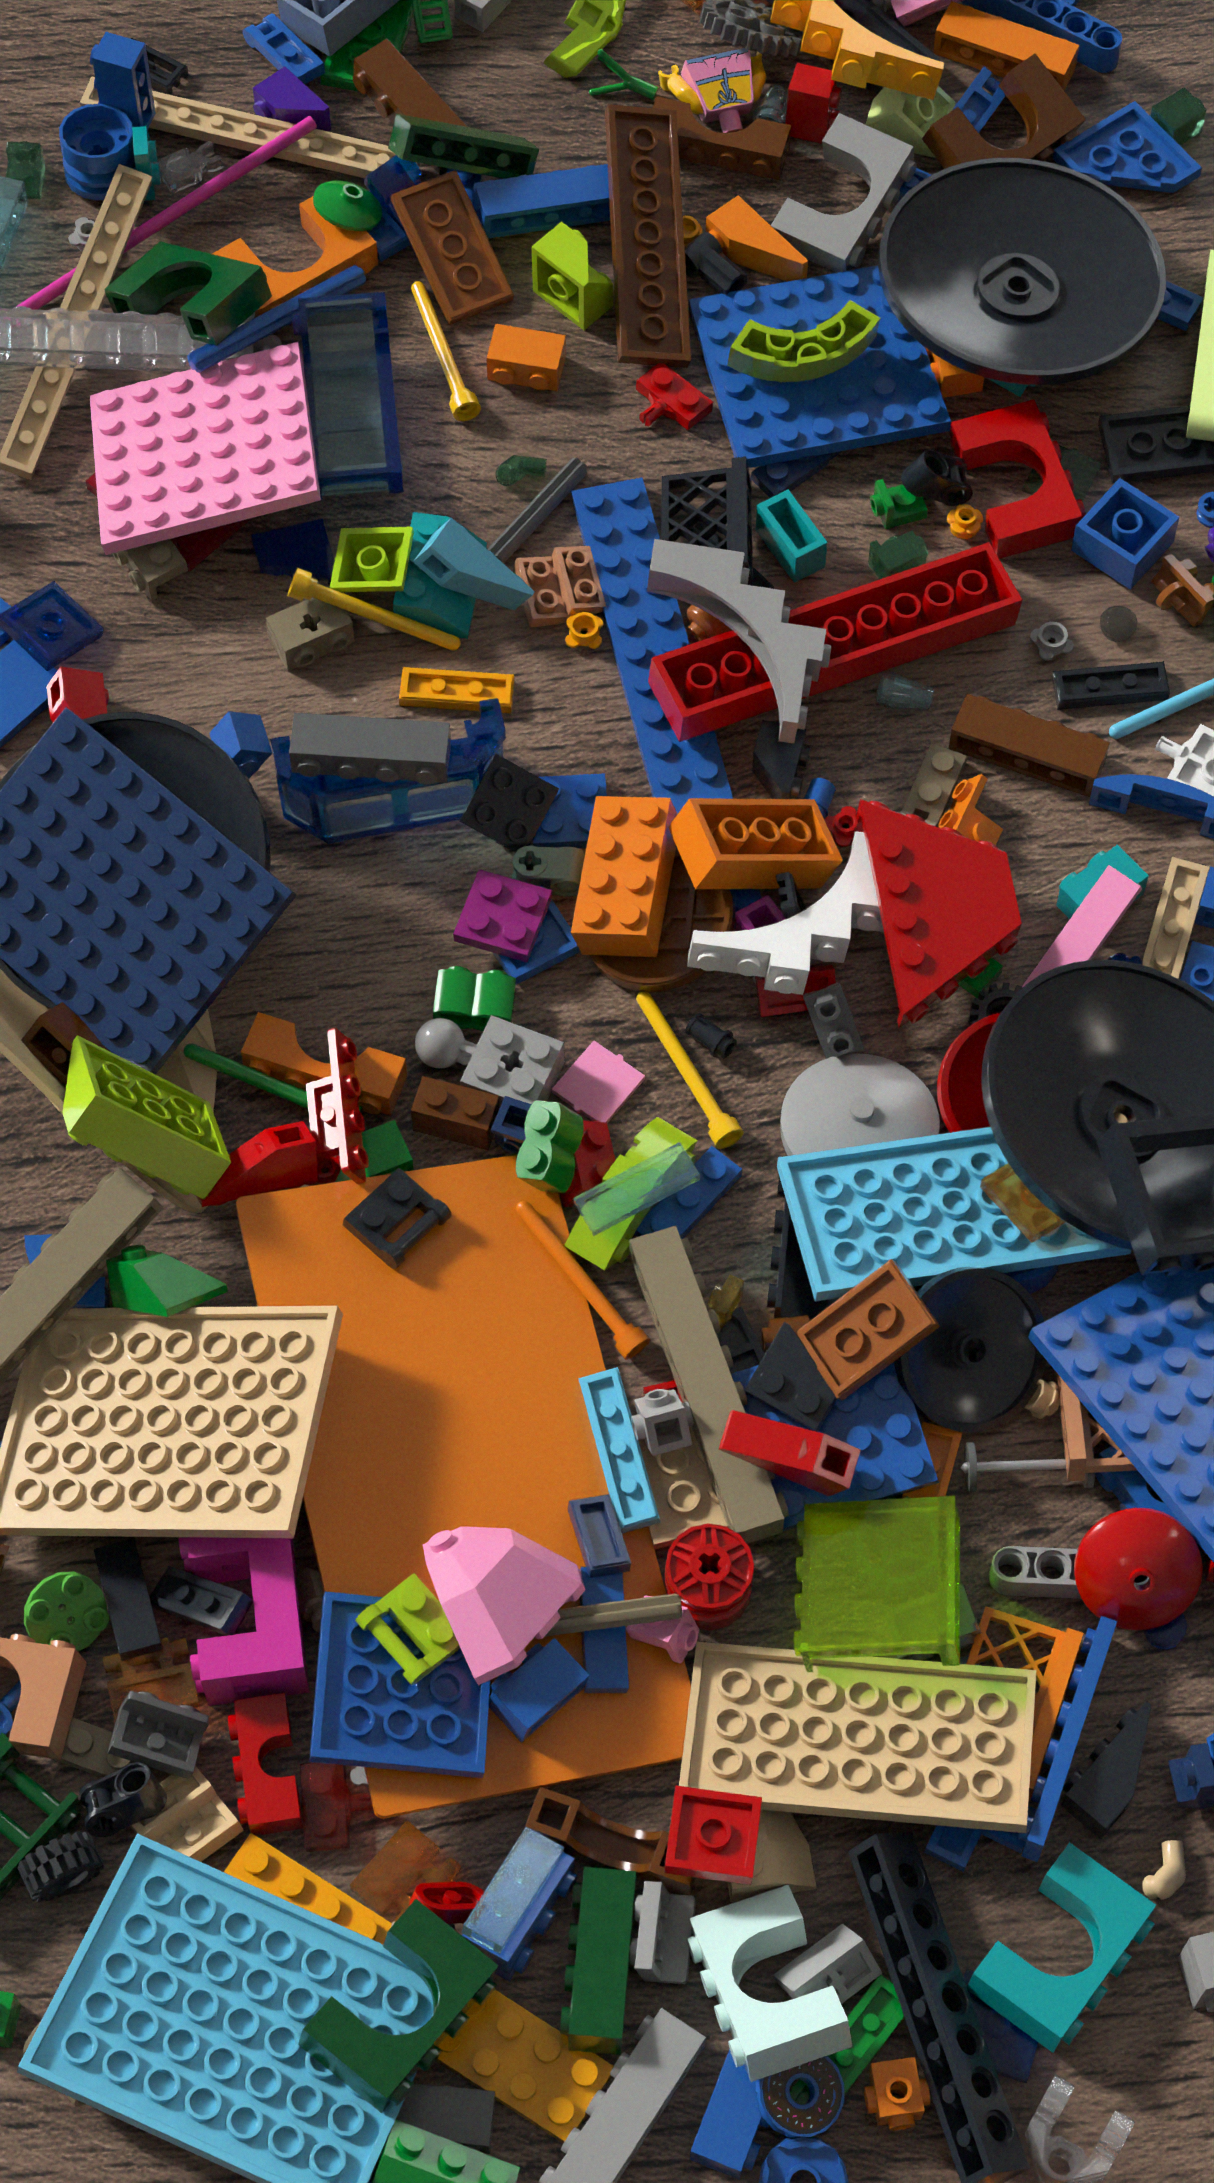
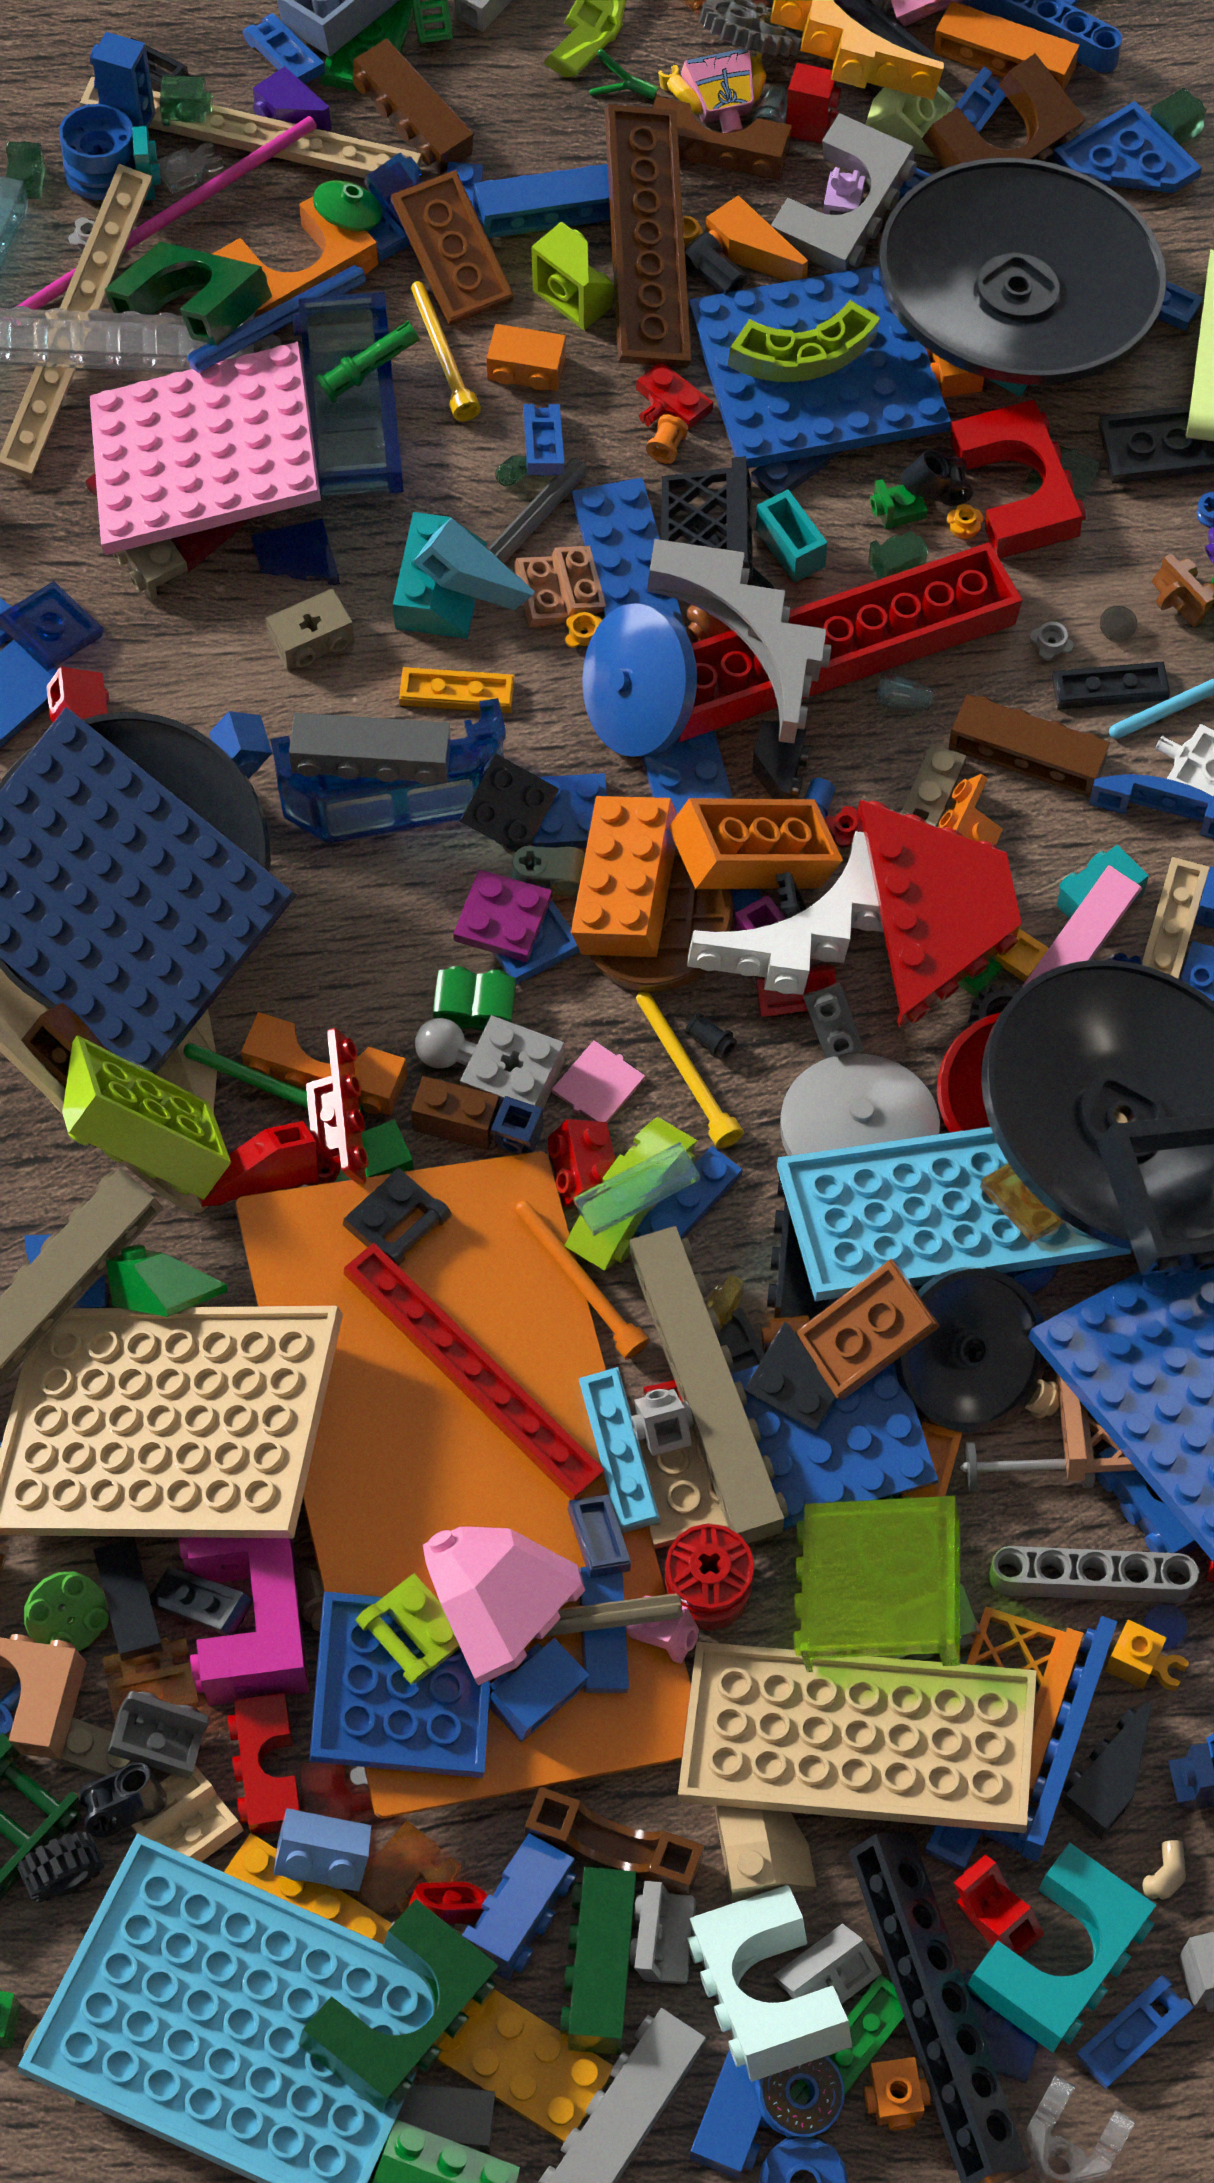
(184, 99): none -> clear green brick
(306, 587): yellow piece -> none
(322, 1850): none -> medium blue brick
(354, 369): none -> green pin
(372, 559): lime slope -> none
(462, 148): dark green brick -> none
(473, 1372): none -> red plate
(512, 1890): clear light blue tile -> none
(543, 440): none -> blue plate
(549, 1147): green brick -> none
(639, 680): none -> blue dish
(667, 439): none -> orange bush
(713, 1835): red plate -> none
(791, 1452): red slope -> none
(843, 192): none -> lavender brick
(995, 1909): none -> red brick
(1023, 956): none -> light orange plate
(1125, 533): blue brick -> none
(1133, 2032): none -> blue plate
(1134, 1545): red dish -> none
(1139, 1656): none -> light orange brick

